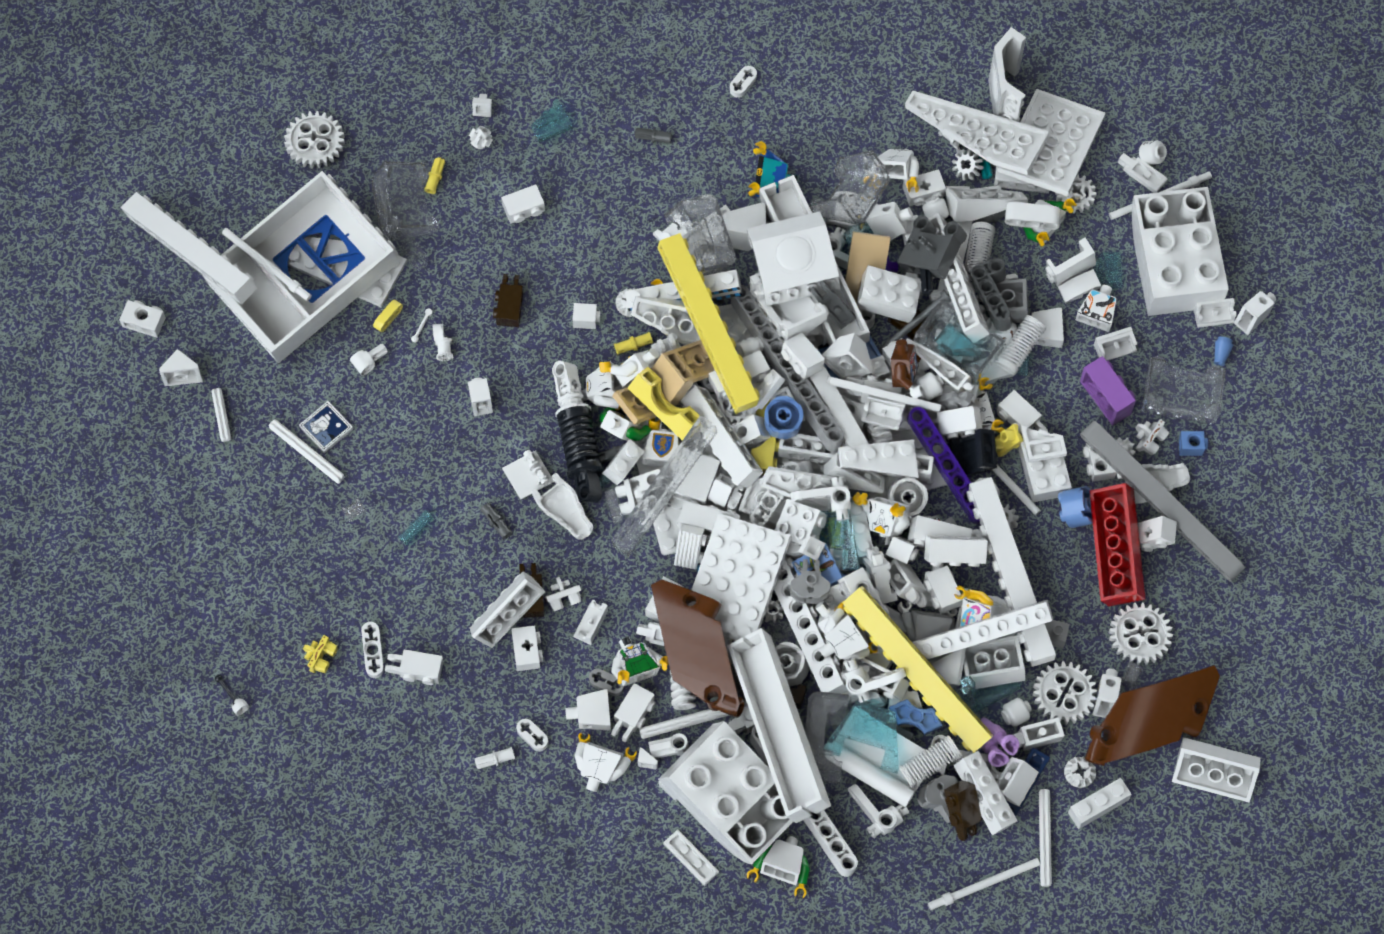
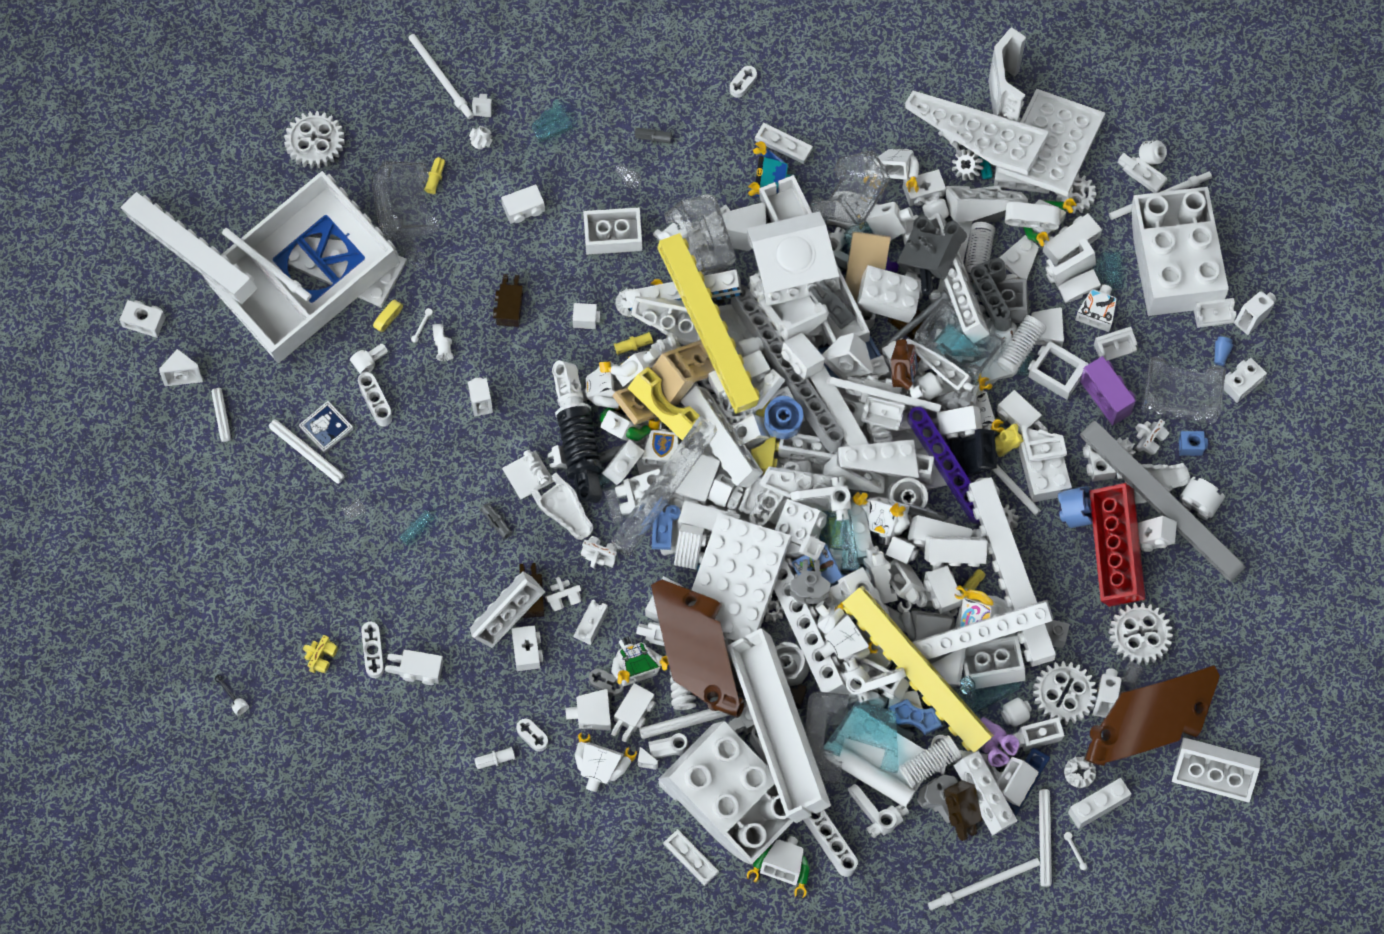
(379, 406): none -> white beam
(460, 102): none -> white bar
(558, 456): none -> white tile
(598, 554): none -> white hips
(612, 231): none -> white brick
(628, 176): none -> clear cone
(663, 528): none -> medium blue hinge
(784, 143): none -> white plate
(916, 510): none -> dark grey axle
(974, 580): none -> light yellow axle
(1020, 257): none -> white wing
(1050, 383): none -> white window
(1067, 241): none -> white brick
(1067, 836): none -> white hinge
(1201, 497): none -> white brick
(1244, 379): none -> white brick

